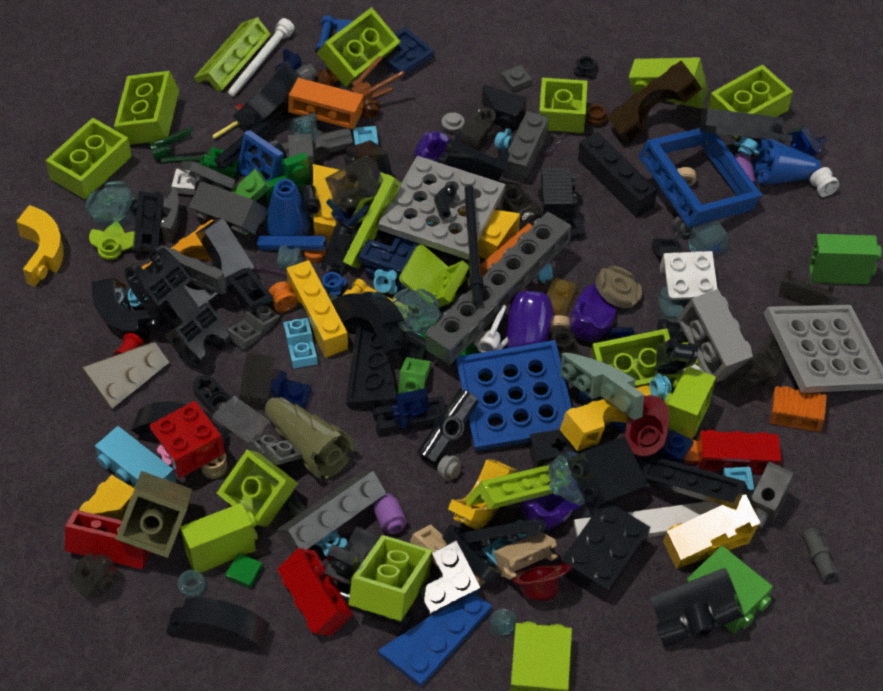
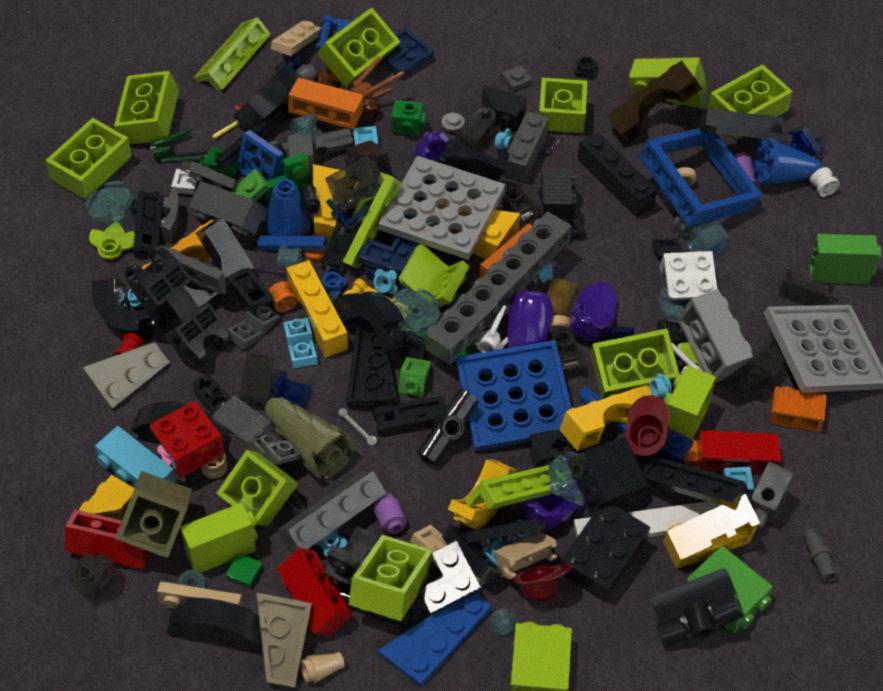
(43, 230): yellow arch -> none
(174, 595): none -> tan plate
(283, 29): white piece -> none
(283, 636): none -> dark tan wing
(296, 38): none -> tan plate
(320, 666): none -> tan cone
(371, 440): none -> light grey hinge
(407, 117): none -> green brick
(409, 403): clear blue bracket -> none
(443, 199): black arm -> none
(449, 467): light grey plate -> none
(475, 280): black bar -> none
(596, 114): reddish brown plate -> none
(603, 380): sand green slope -> none
(618, 287): dark tan tile -> none
(675, 356): black piece -> none
(747, 146): medium azure plate -> none

